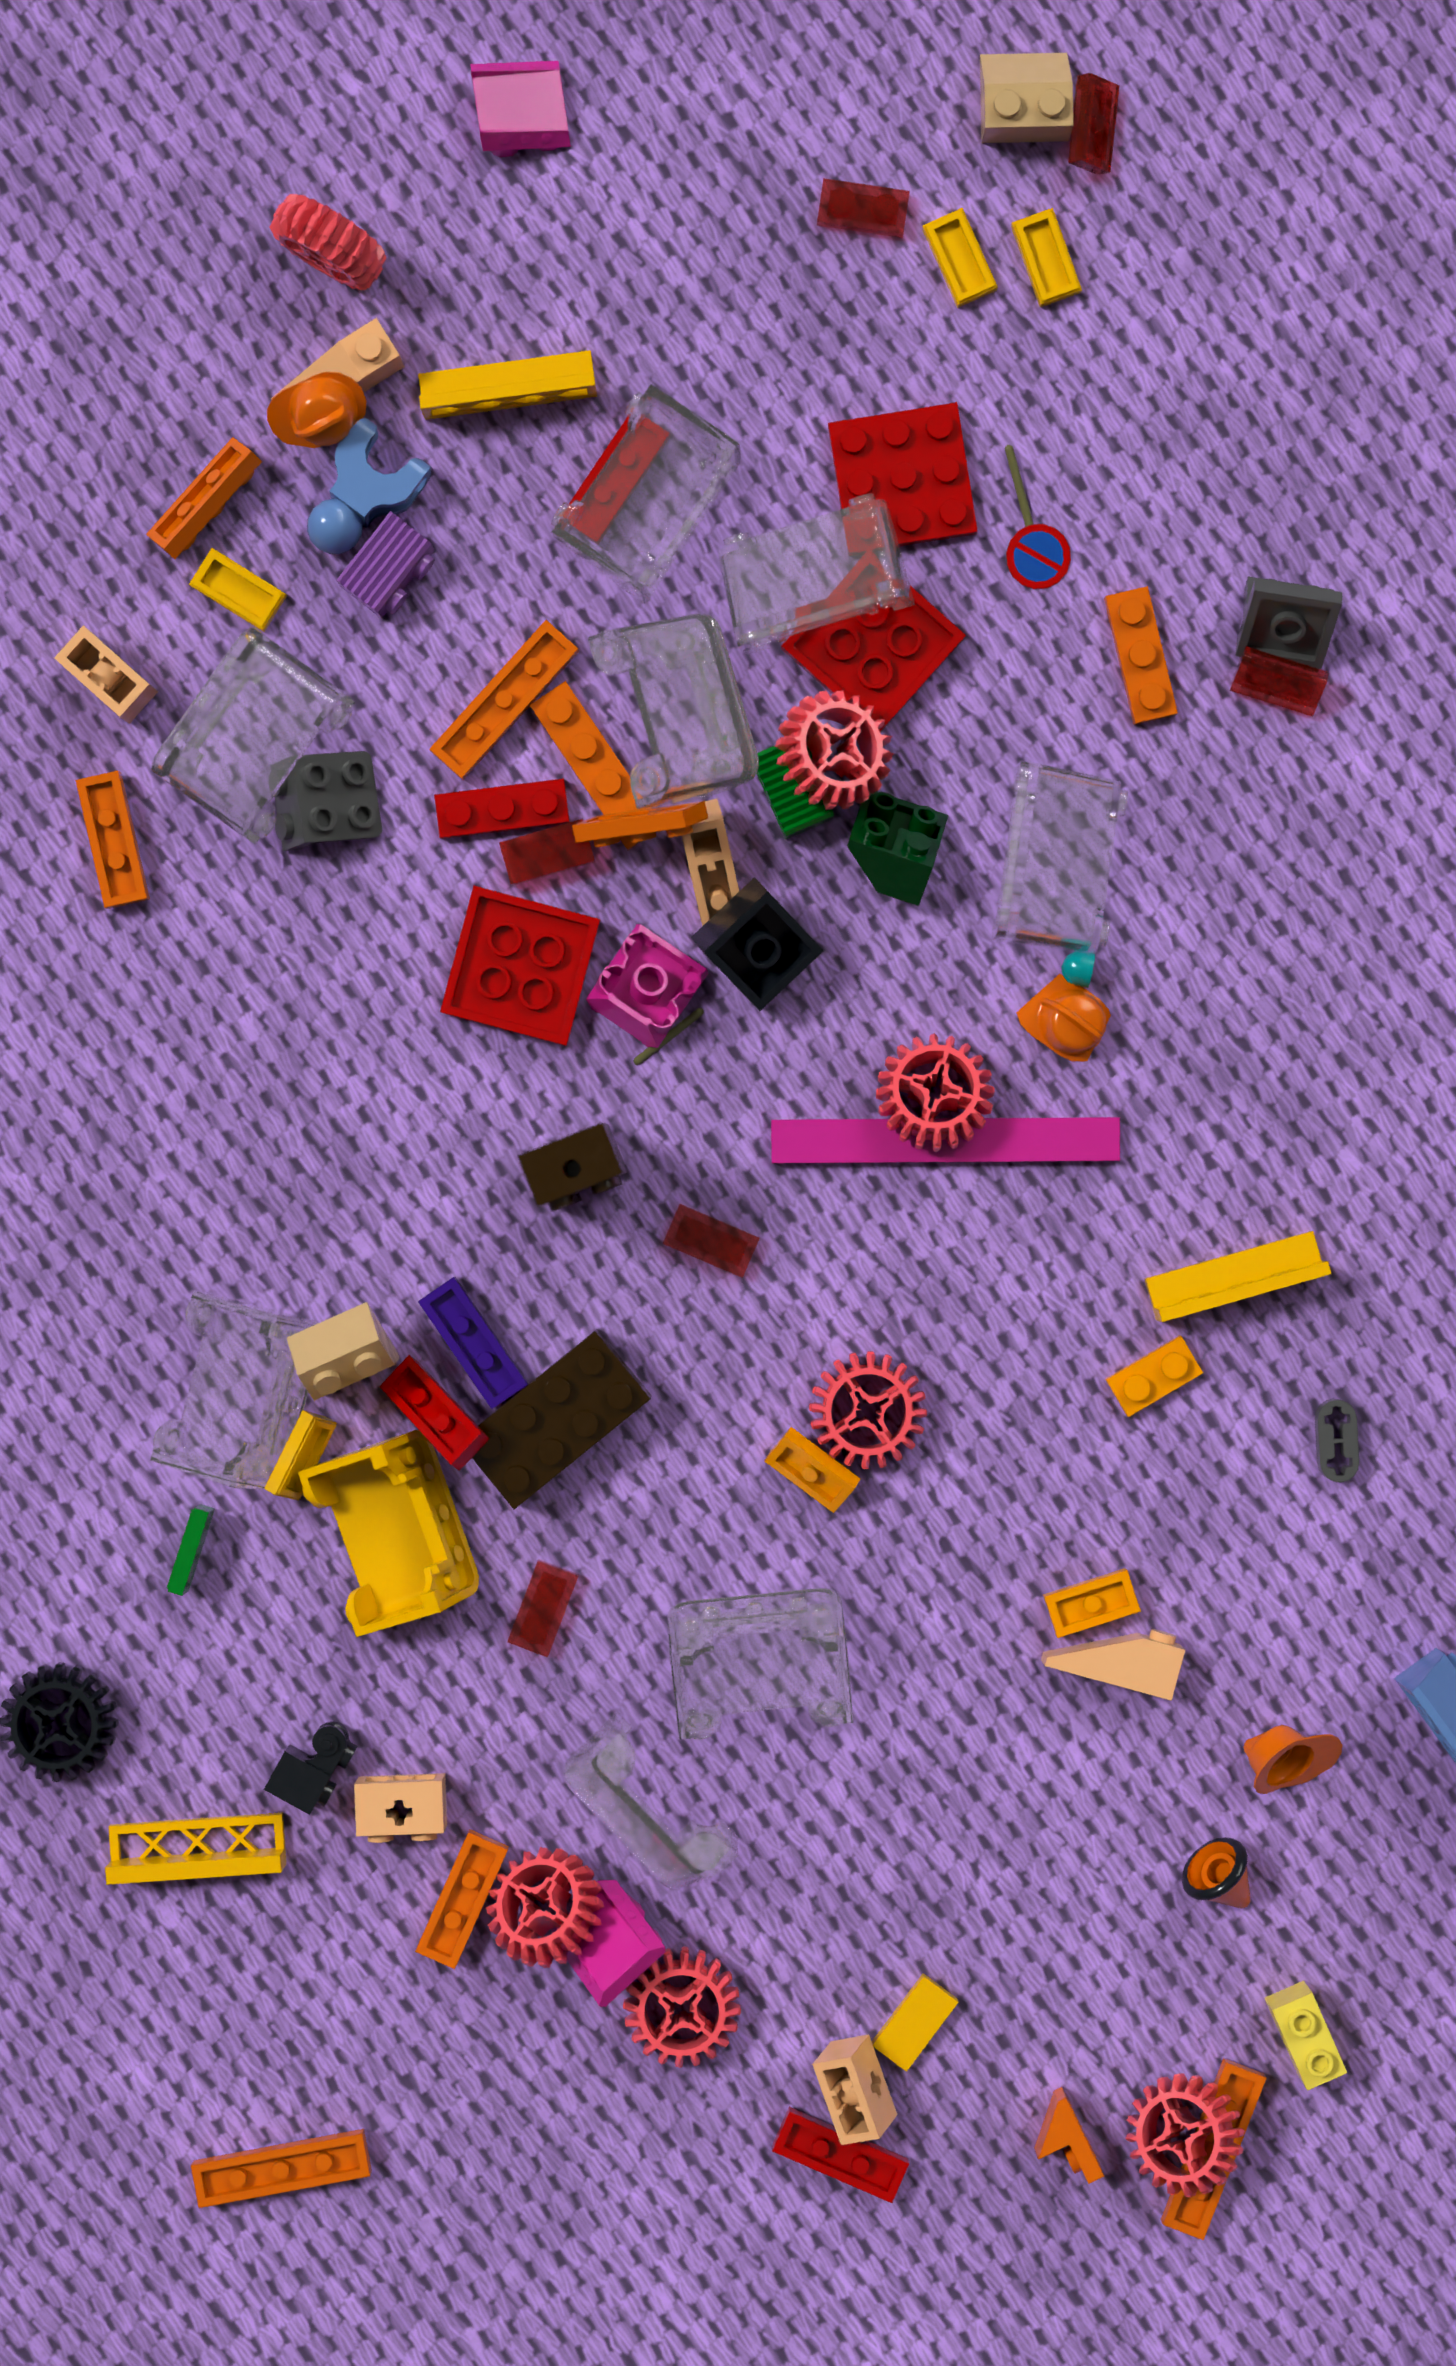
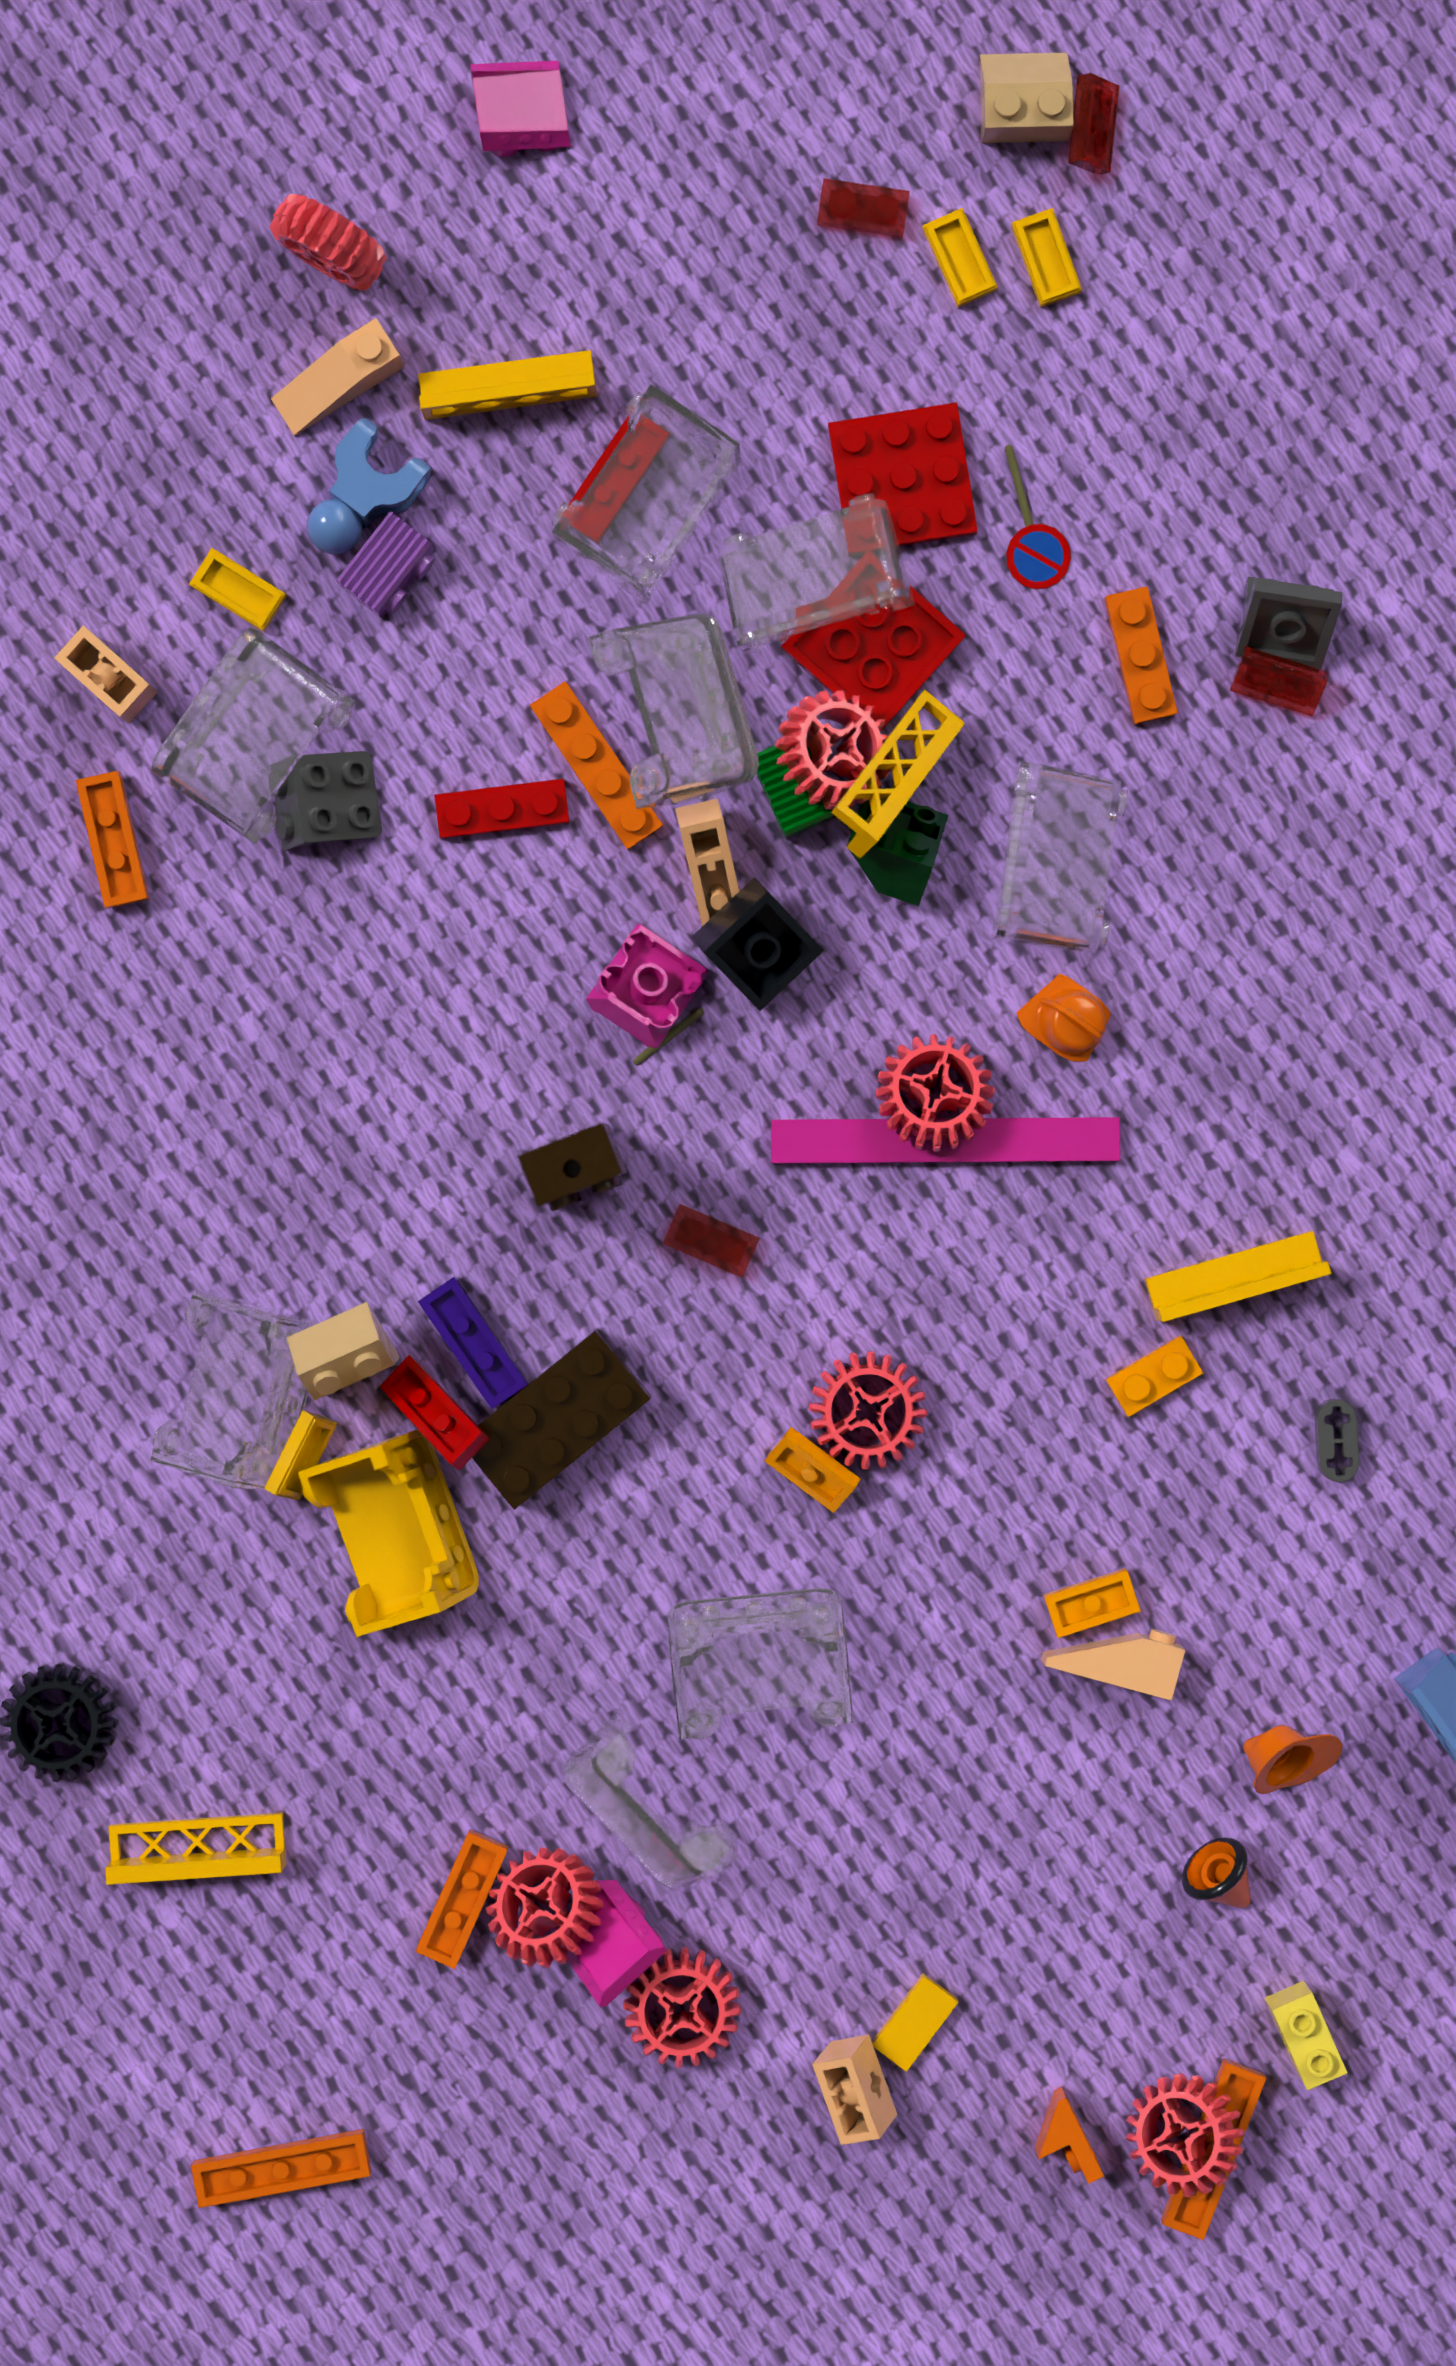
(190, 1549): green tile -> none
(204, 498): orange plate -> none
(305, 1778): black brick -> none
(317, 410): orange piece -> none
(418, 1791): light nougat brick -> none
(504, 699): orange plate -> none
(520, 965): red plate -> none
(543, 1608): clear red plate -> none
(544, 853): clear red plate -> none
(640, 824): orange plate -> none
(856, 2164): red plate -> none
(905, 781): none -> yellow fence
(1078, 968): teal hinge -> none

